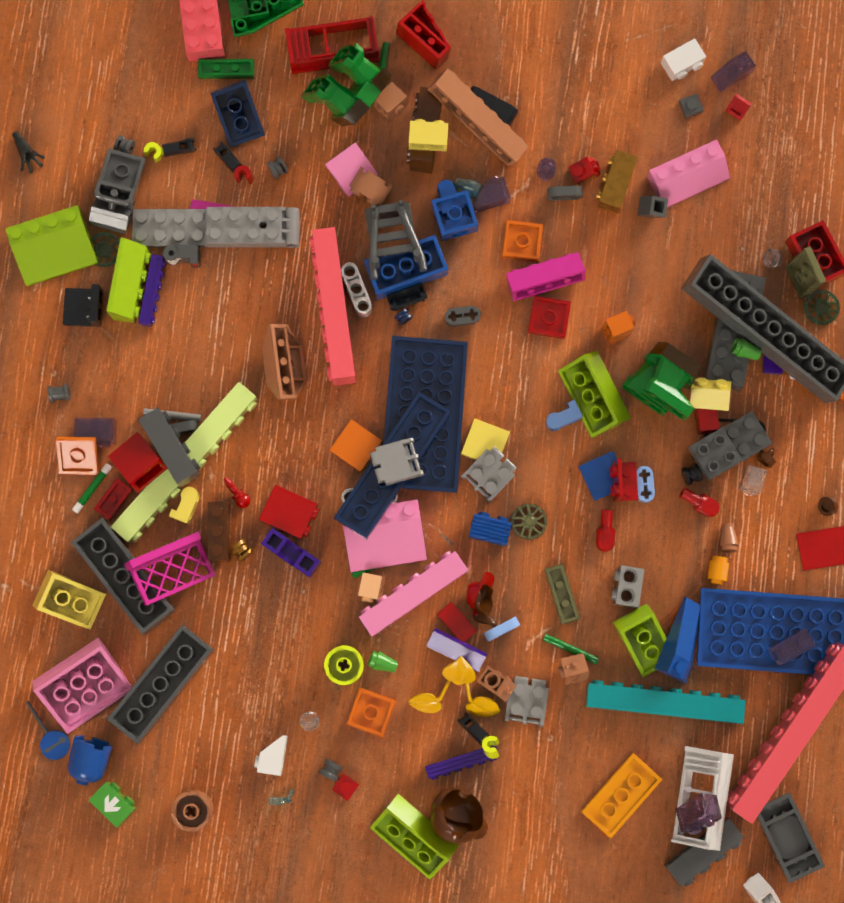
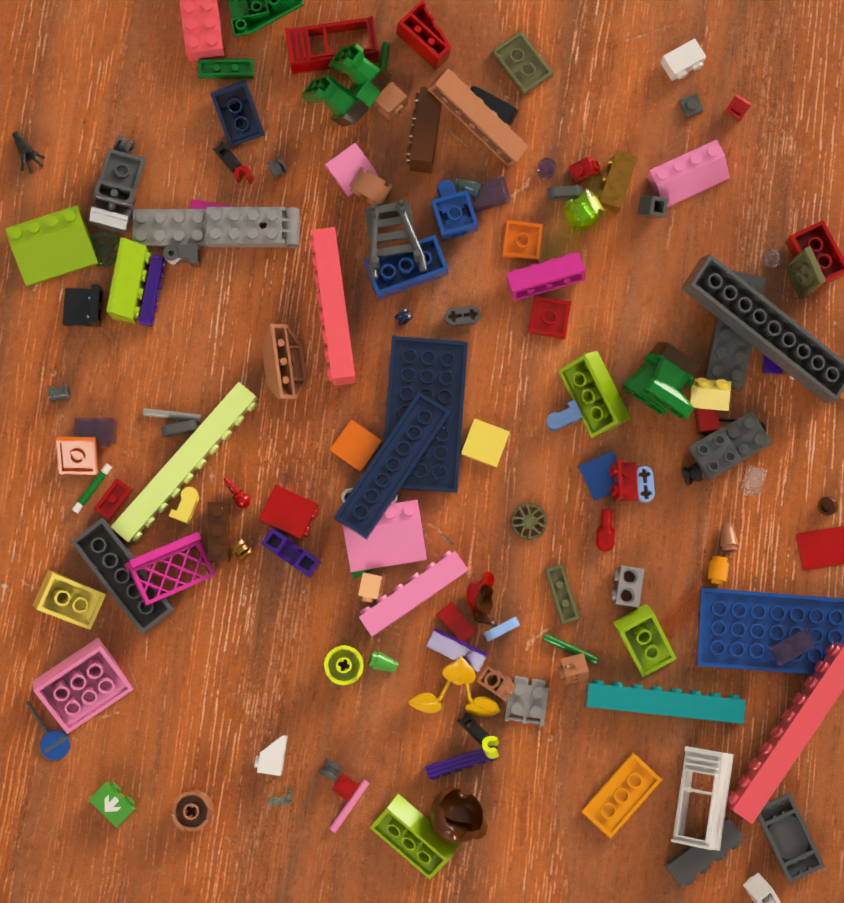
(88, 759): blue cylinder -> none
(137, 462): red brick -> none
(161, 684): dark grey brick -> none
(169, 149): black piece -> none
(169, 446): dark grey brick -> none
(309, 721): clear tile -> none
(349, 805): none -> bright pink bar
(356, 281): white beam -> none
(371, 712): orange tile -> none
(396, 462): light grey plate -> none
(406, 296): black hinge -> none
(428, 135): light yellow brick -> none
(490, 473): light grey plate -> none
(490, 529): blue brick -> none
(522, 63): none -> olive tile
(583, 211): none -> clear neon green brick
(618, 327): orange brick -> none
(679, 649): blue wedge -> none
(698, 813): brick -> none
(701, 503): red arm -> none
(733, 71): slope -> none
(744, 349): bright green cone -> none
(766, 458): reddish brown tile -> none
(821, 307): wheel -> none

